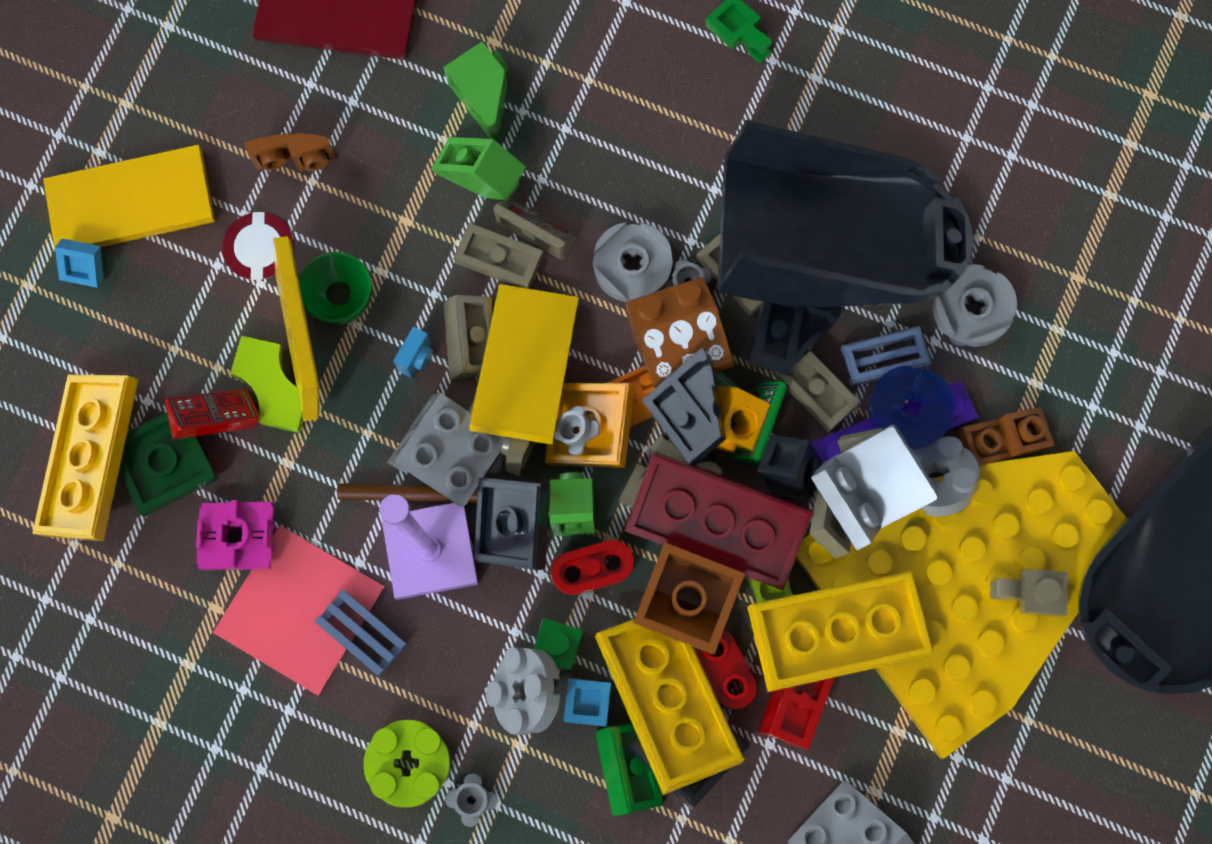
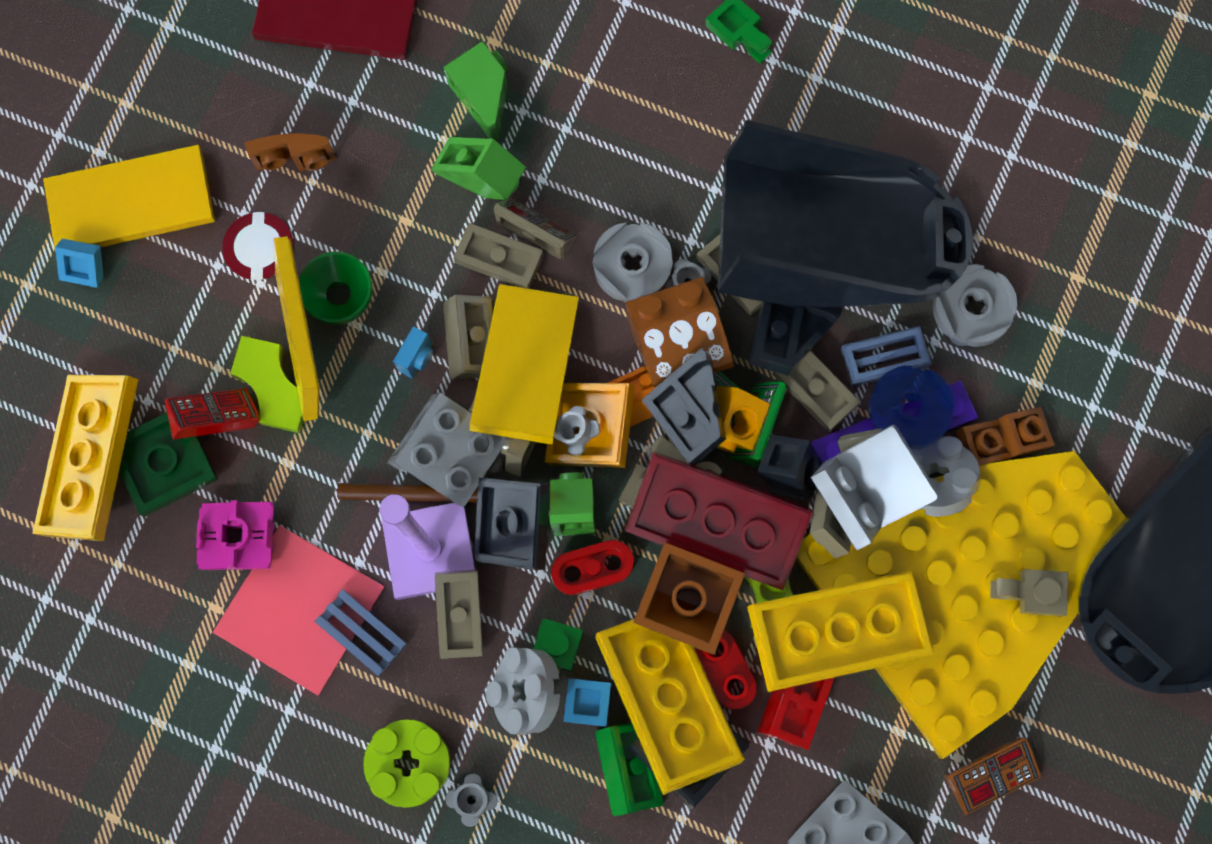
(458, 614): none -> dark tan plate
(993, 775): none -> slope

